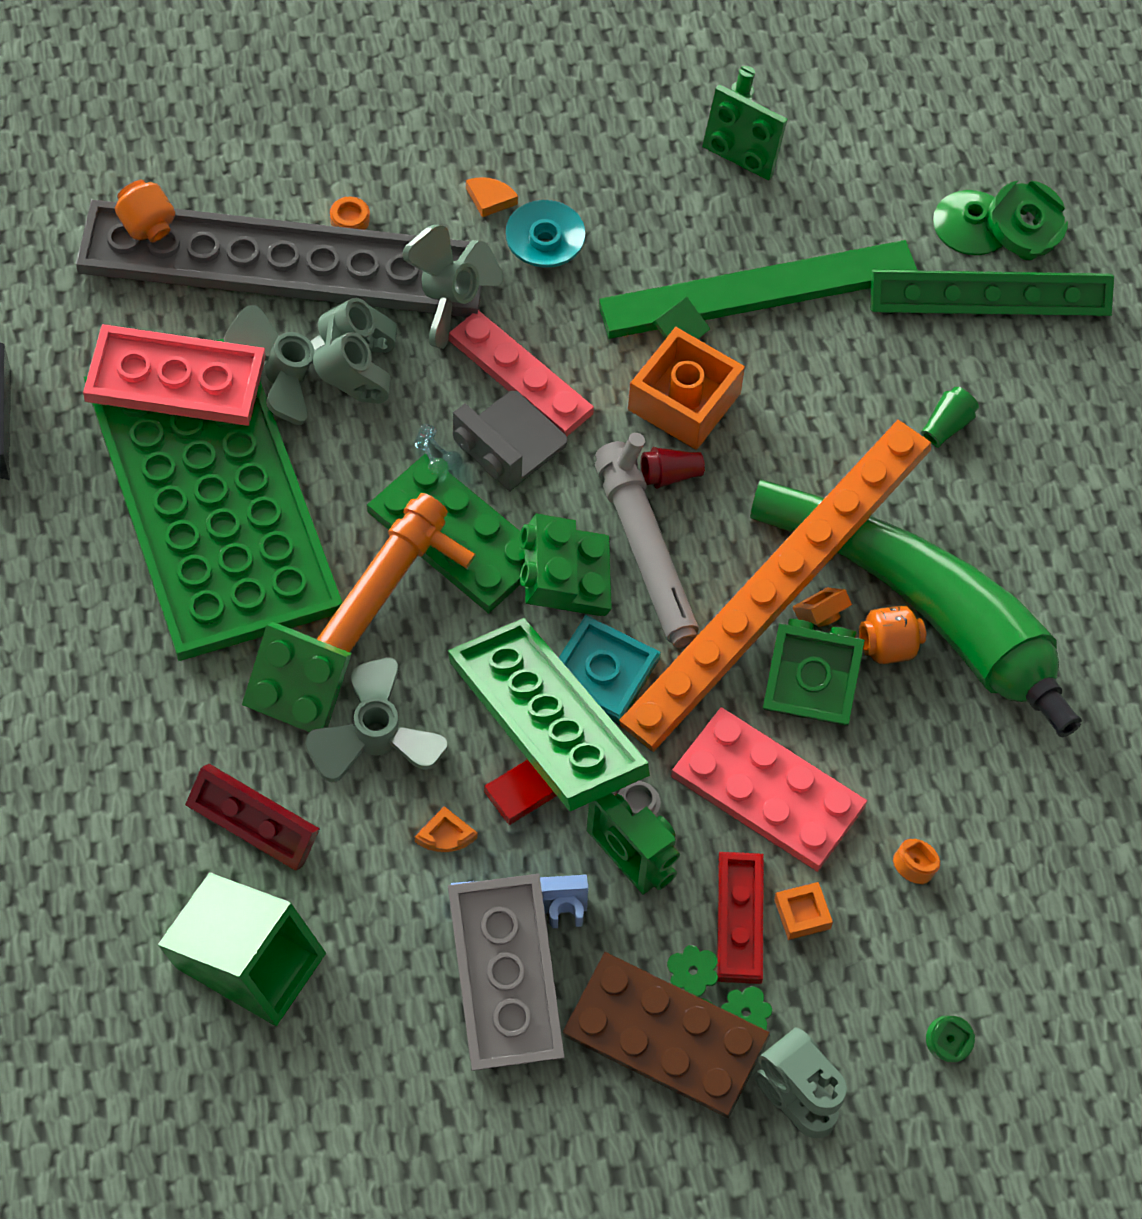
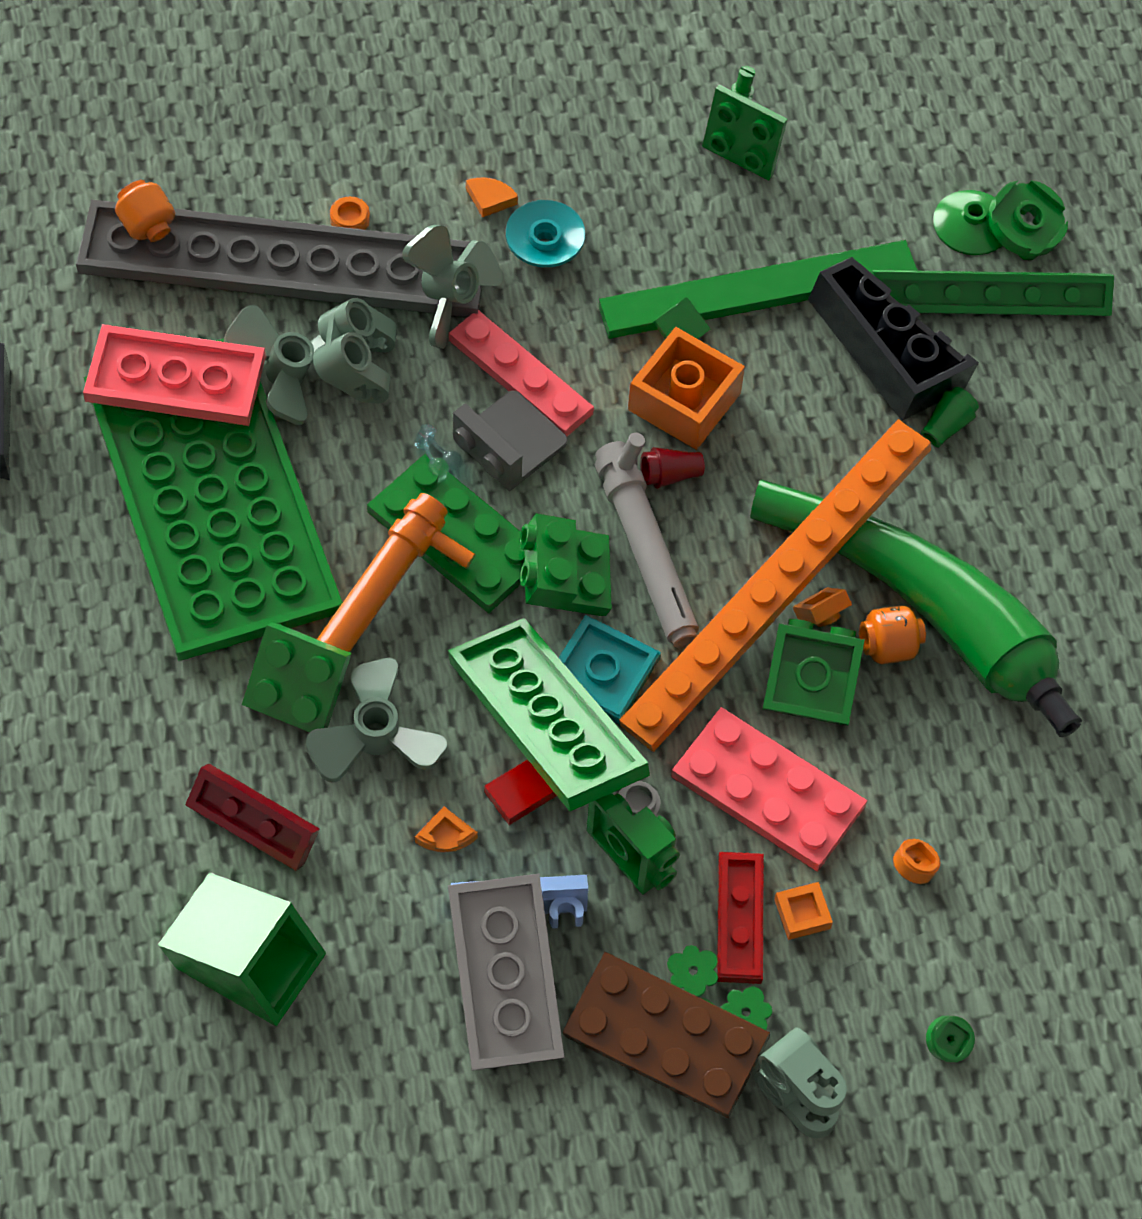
(888, 340): none -> black wedge

